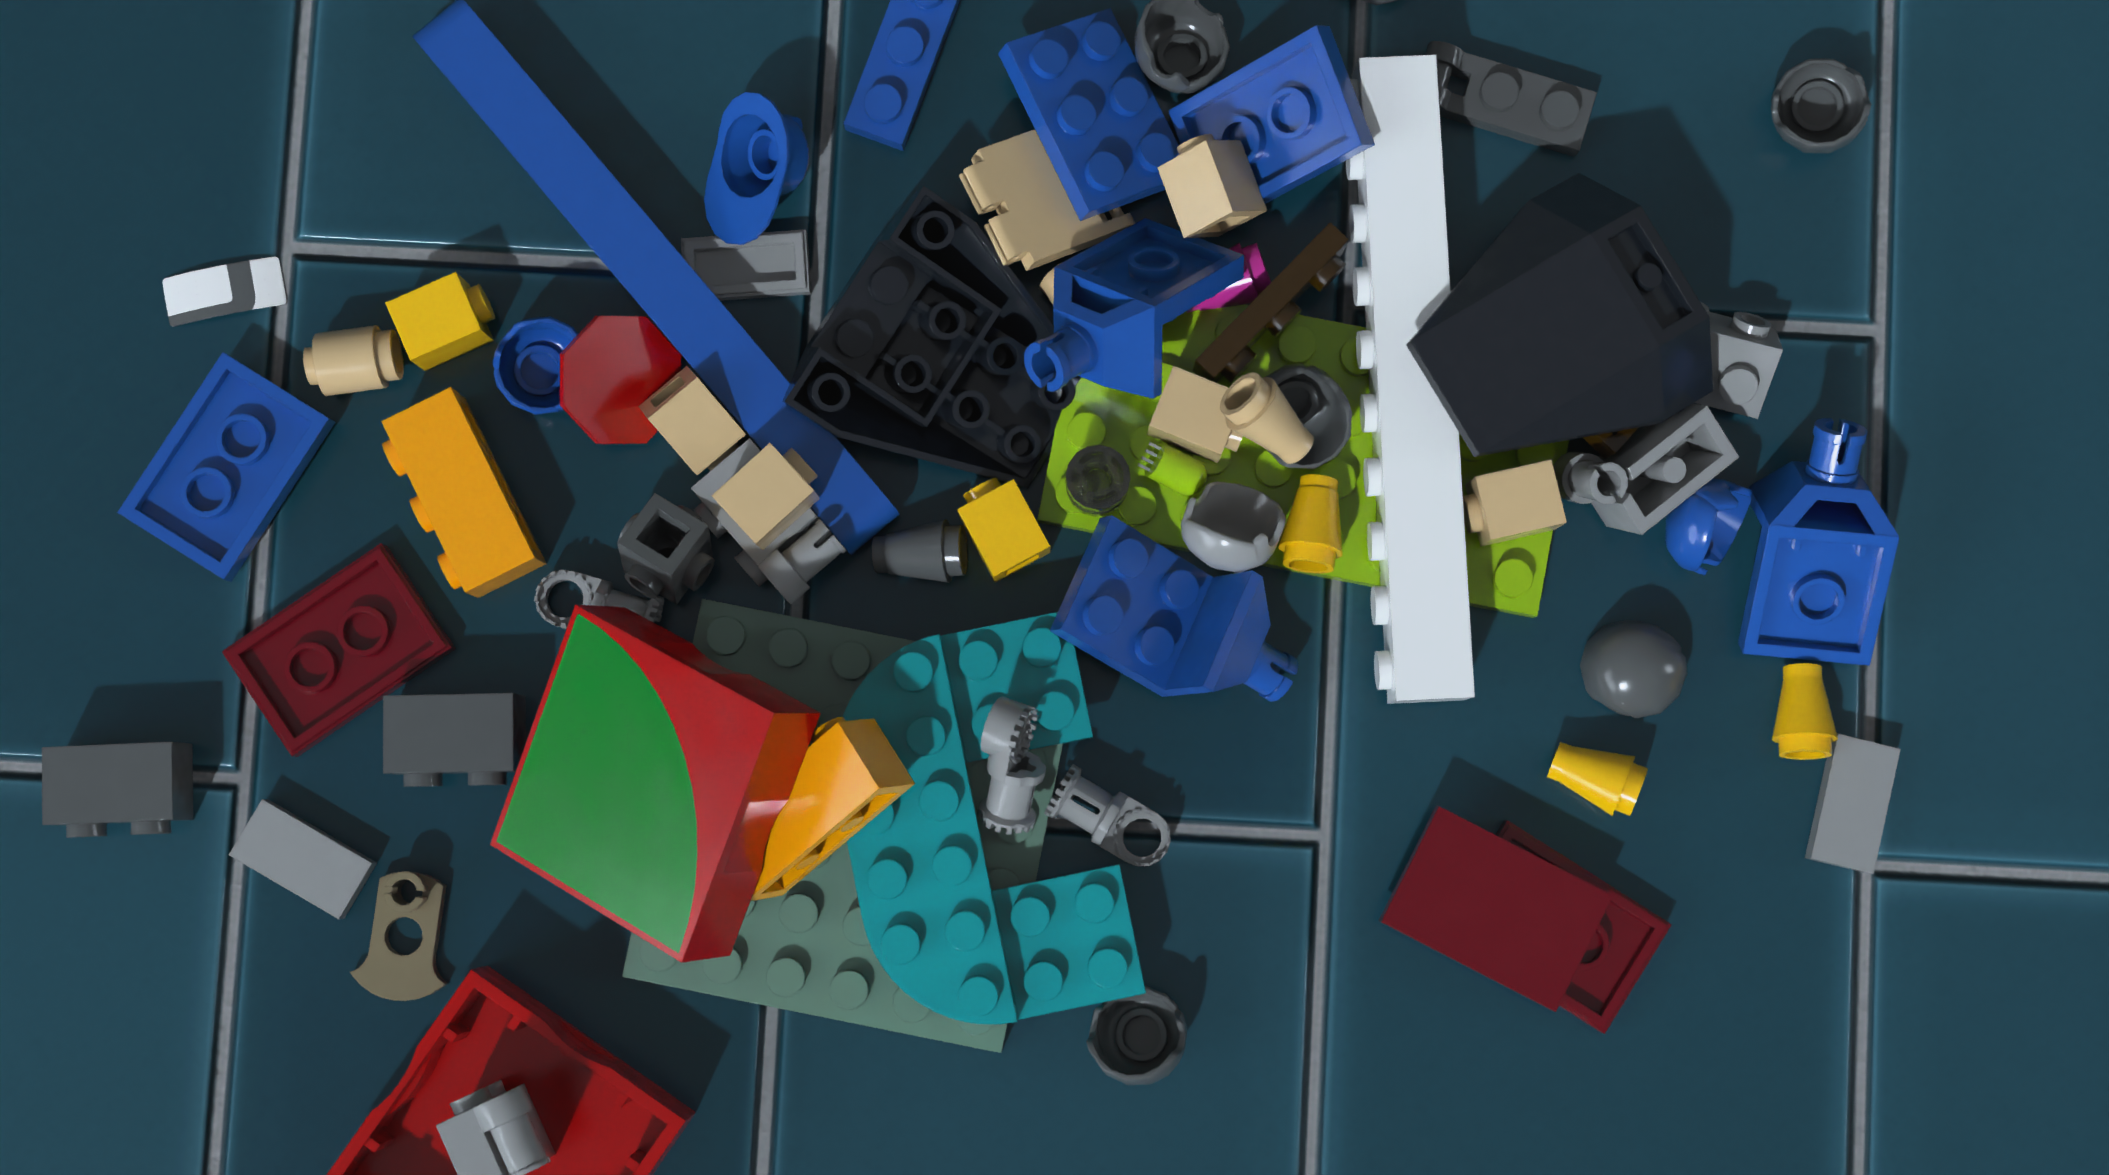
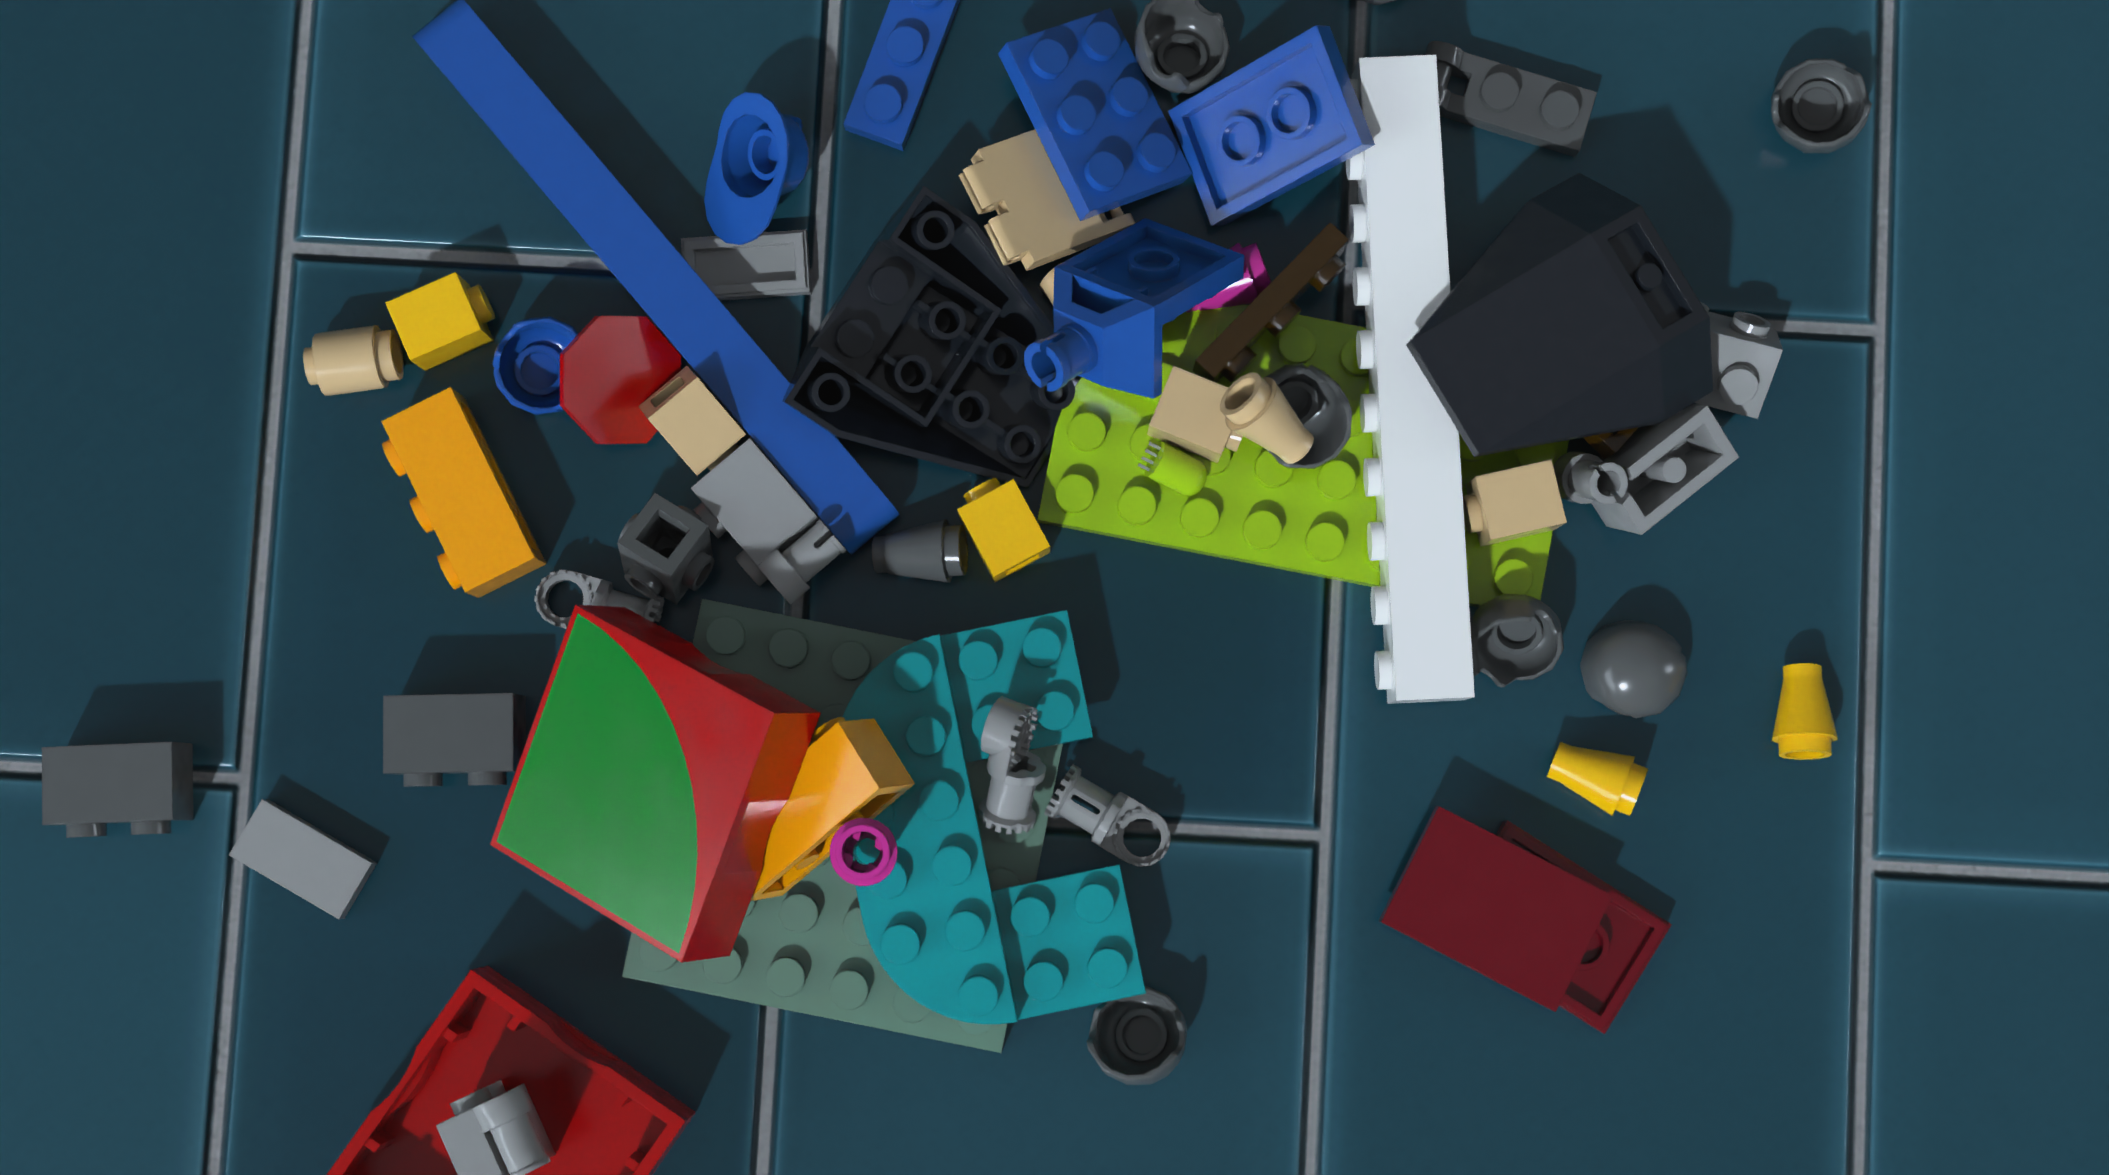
(224, 290): white sticker -> none
(226, 467): blue plate -> none
(338, 650): dark red tile -> none
(401, 975): dark tan piece -> none
(768, 494): tan brick -> none
(844, 855): none -> dark pink cone
(1094, 491): clear smoke wheel -> none
(1170, 619): blue plate -> none
(1211, 187): tan brick -> none
(1232, 526): light grey hair -> none
(1313, 526): yellow cone -> none
(1515, 639): none -> dark grey hair
(1706, 524): blue hair -> none
(1819, 556): blue plate -> none
(1853, 804): light grey tile -> none

